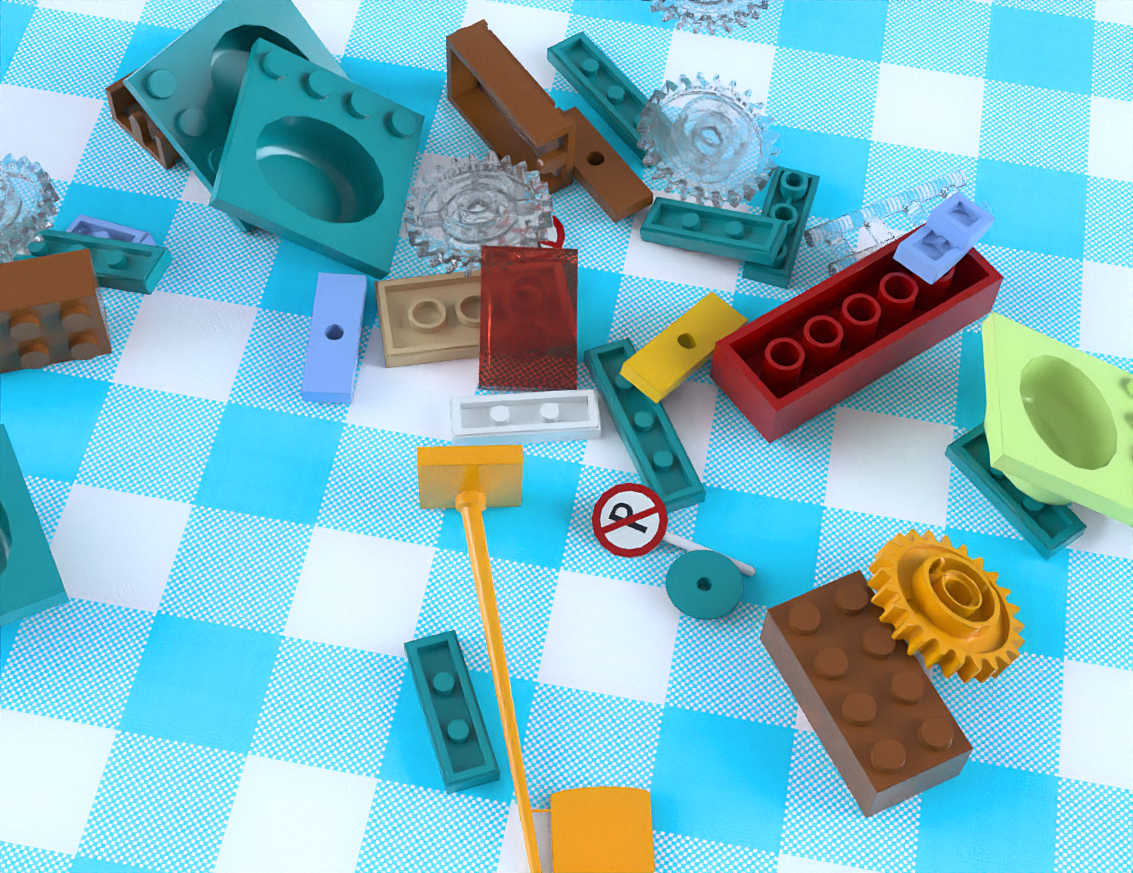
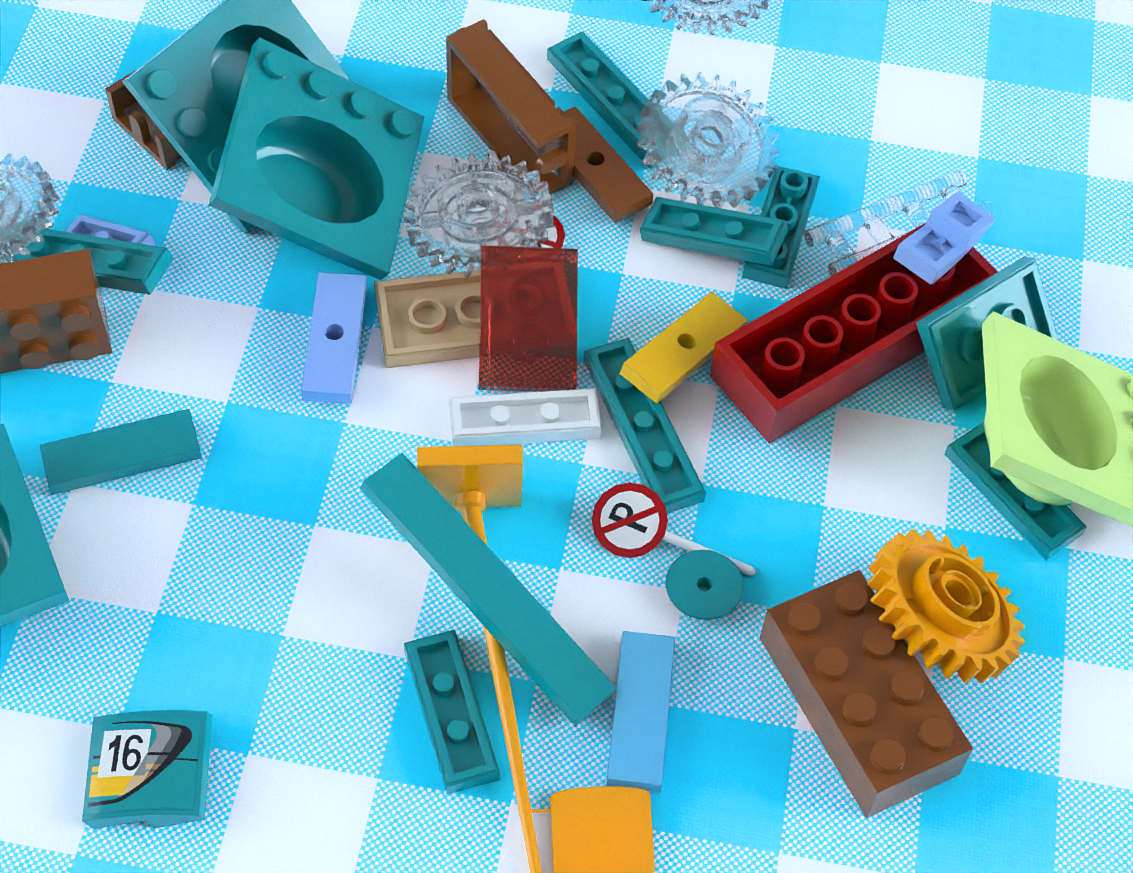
(120, 451): none -> teal tile
(148, 768): none -> teal slope
(488, 589): none -> teal tile
(641, 711): none -> medium azure tile
(954, 331): none -> teal tile

